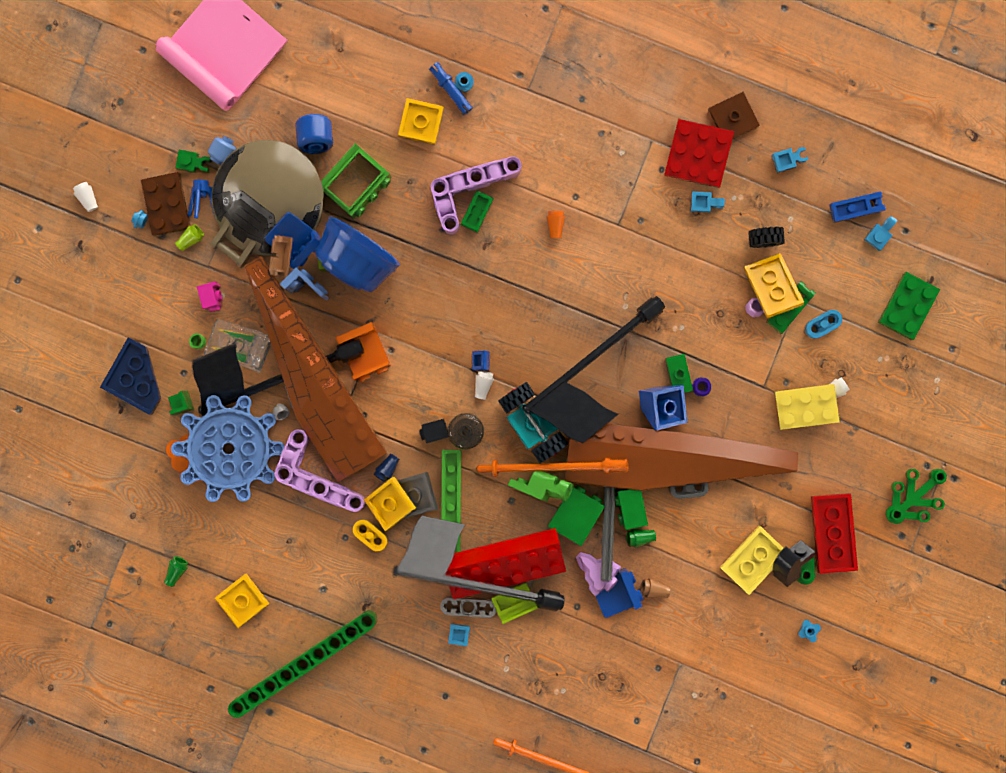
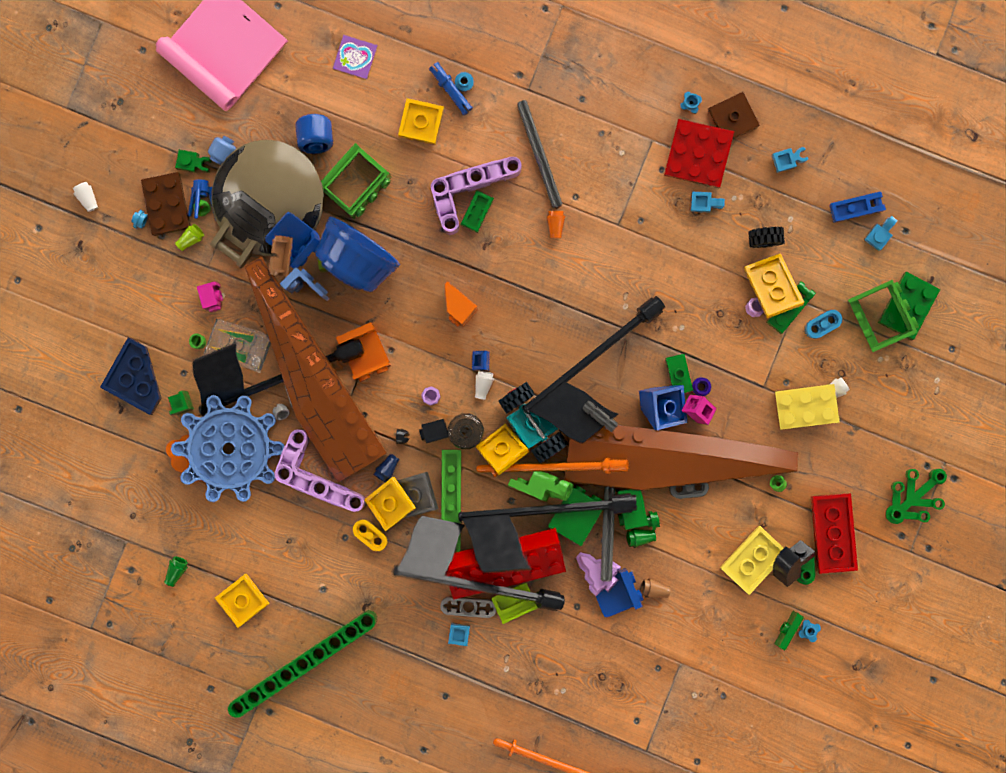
(205, 210): none -> bright green hinge
(355, 56): none -> sticker
(400, 436): none -> black hinge
(430, 395): none -> lavender tile
(458, 306): none -> orange slope
(497, 541): none -> black flag
(502, 449): none -> yellow plate
(539, 154): none -> dark grey axle
(600, 416): none -> dark grey axle
(653, 520): none -> green plate
(696, 99): none -> dark azure plate
(699, 409): none -> dark pink brick
(778, 478): none -> bright green hinge
(788, 630): none -> green plate
(902, 306): none -> bright green window

